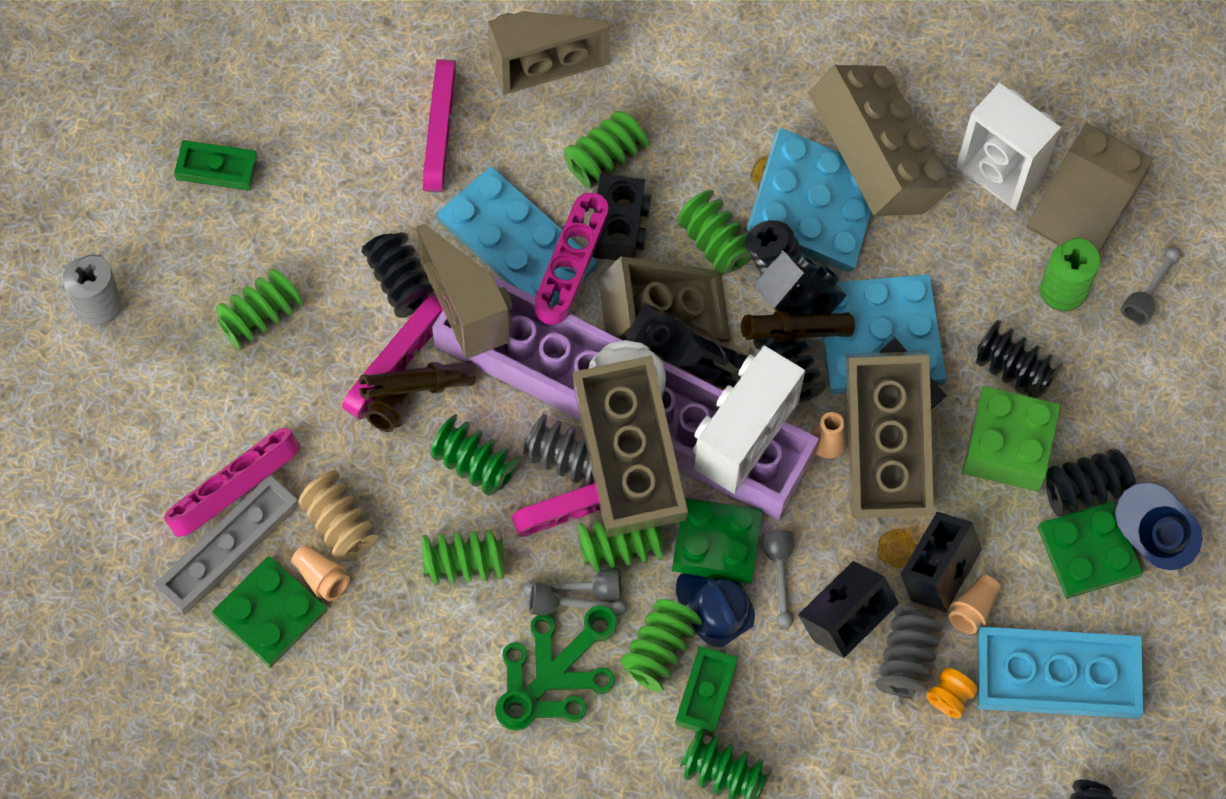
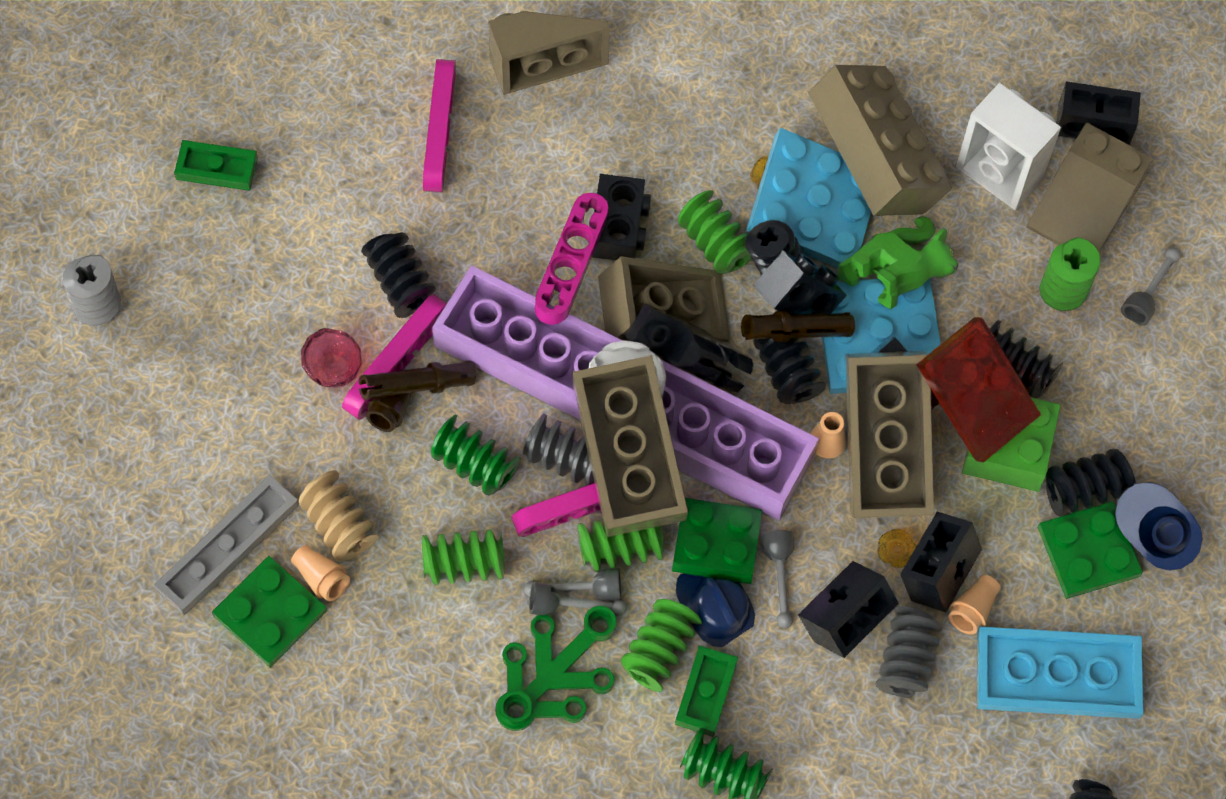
(232, 482): dark pink beam -> none
(257, 306): bright green piece -> none
(332, 351): none -> clear pink hair
(467, 295): dark tan slope -> none
(507, 232): medium azure plate -> none
(603, 145): bright green piece -> none
(747, 418): white brick -> none
(899, 264): none -> bright green animal
(952, 692): light orange wheel -> none
(978, 389): none -> clear red plate
(1102, 107): none -> black brick

